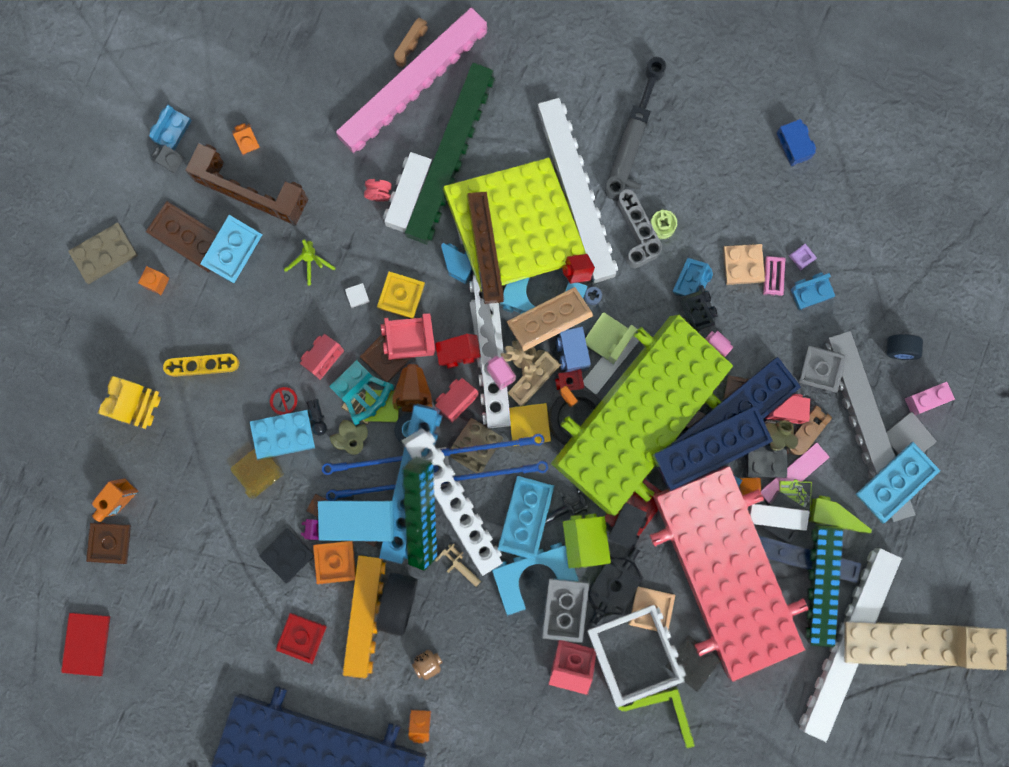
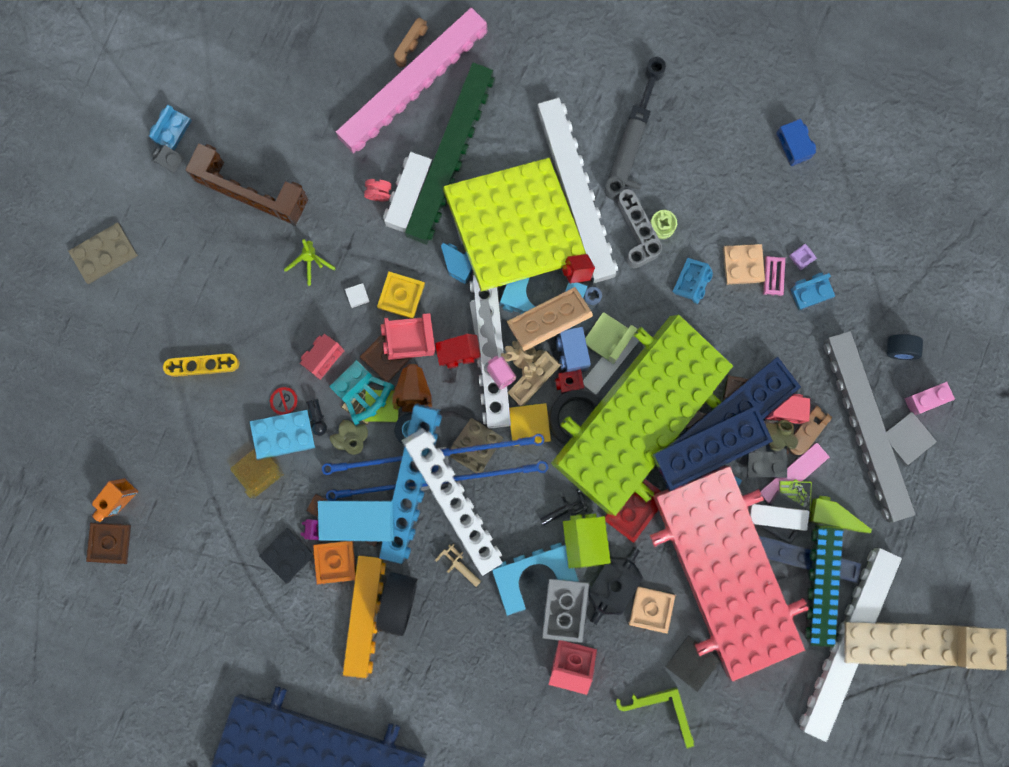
(85, 644): red tile -> none
(129, 402): yellow piece -> none
(153, 280): orange brick -> none
(182, 233): reddish brown tile -> none
(231, 249): medium azure plate -> none
(245, 138): orange bracket -> none
(301, 638): red tile -> none
(419, 726): orange bracket -> none
(420, 512): dark green brick -> none
(427, 664): medium nougat head -> none
(456, 399): coral slope -> none
(485, 248): reddish brown plate -> none
(526, 517): medium azure tile -> none
(568, 396): orange tile -> none
(627, 526): black brick -> none
(670, 651): white window -> none
(699, 309): black bracket -> none
(719, 342): bright pink brick -> none
(749, 485): orange tile -> none
(823, 368): light grey tile -> none
(897, 482): medium azure tile -> none

